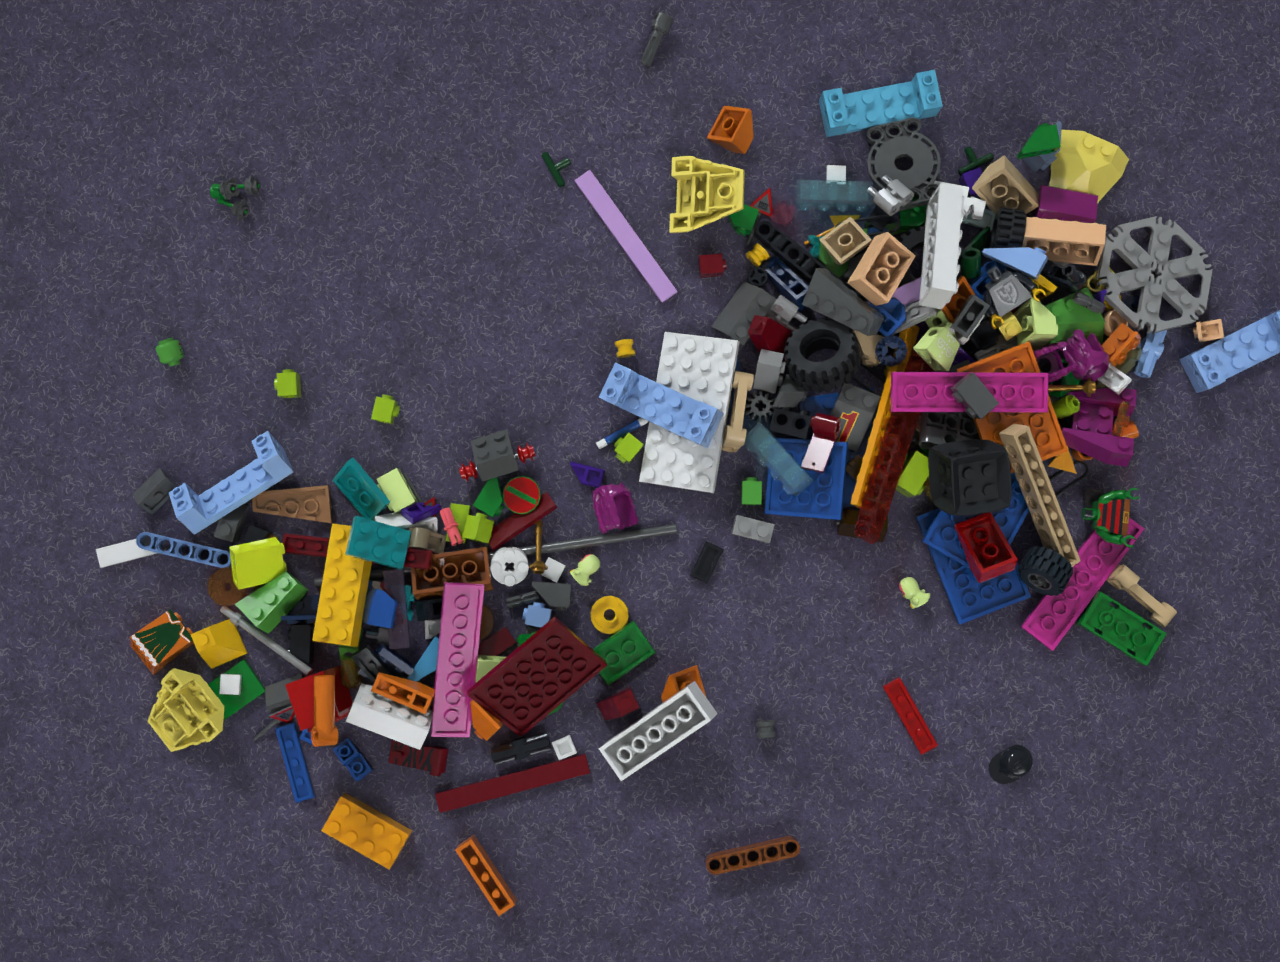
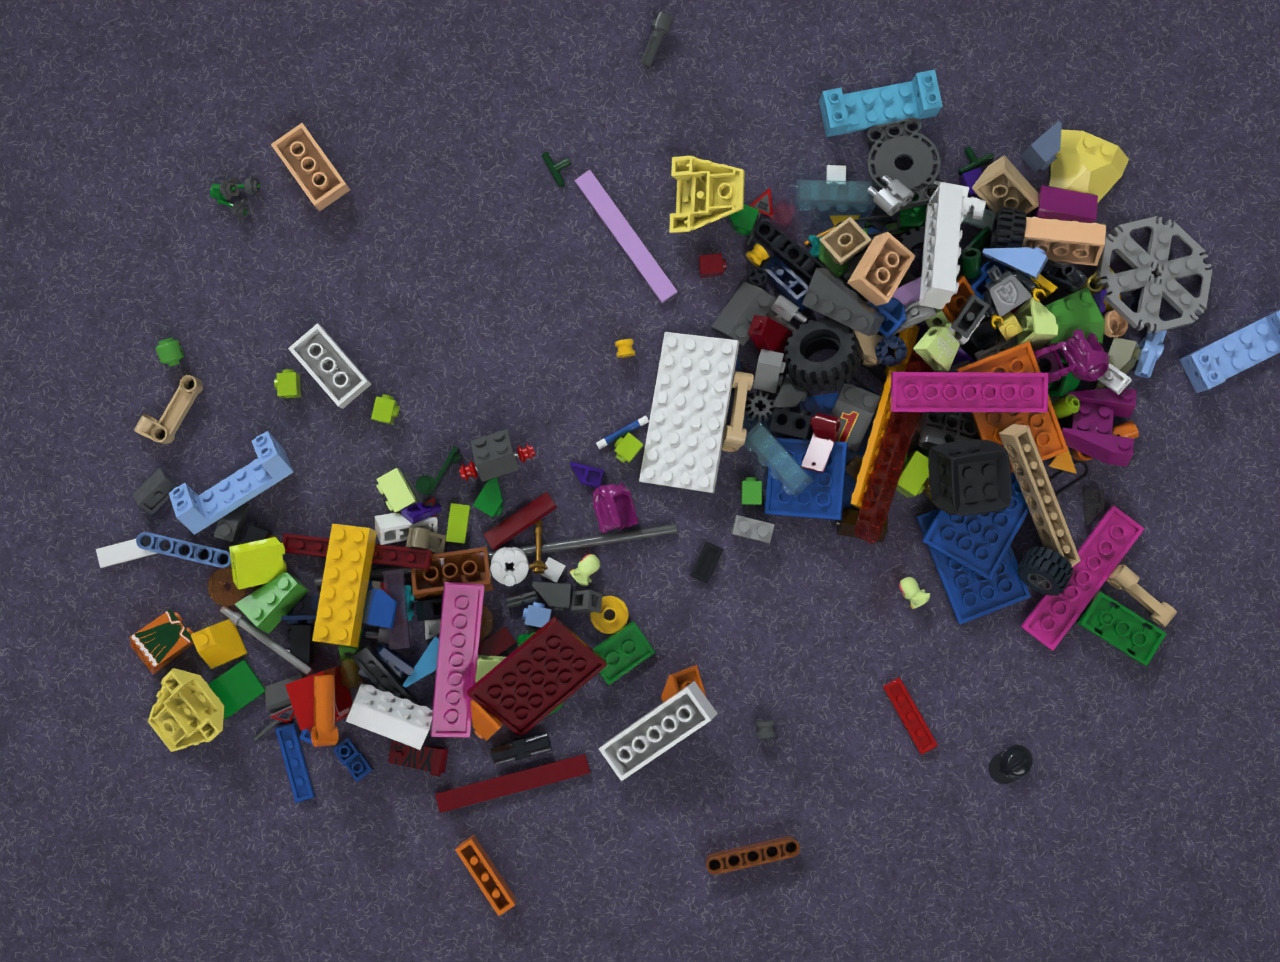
(173, 414): none -> tan piece
(230, 684): white tile -> none
(301, 503): medium nougat wing -> none
(310, 167): none -> light nougat brick
(329, 366): none -> white brick
(361, 490): teal plate -> none
(366, 830): light orange brick -> none
(378, 542): teal plate -> none
(404, 691): orange slope -> none
(428, 485): none -> dark green door
(451, 526): coral axle -> none
(478, 528): lime brick -> none
(521, 495): red piece -> none
(564, 747): white tile -> none
(586, 601): none -> dark grey brick
(618, 704): dark red slope -> none
(661, 405): light blue plate -> none
(733, 129): orange slope -> none
(974, 396): dark grey brick -> none
(985, 547): red slope -> none
(1041, 142): green slope -> none
(1088, 387): pearl gold piece -> none
(1091, 304): dark grey piece -> none
(1111, 516): torso -> none
(1120, 343): orange bracket -> none
(1122, 419): clear orange plate -> none
(1209, 330): light nougat bracket -> none

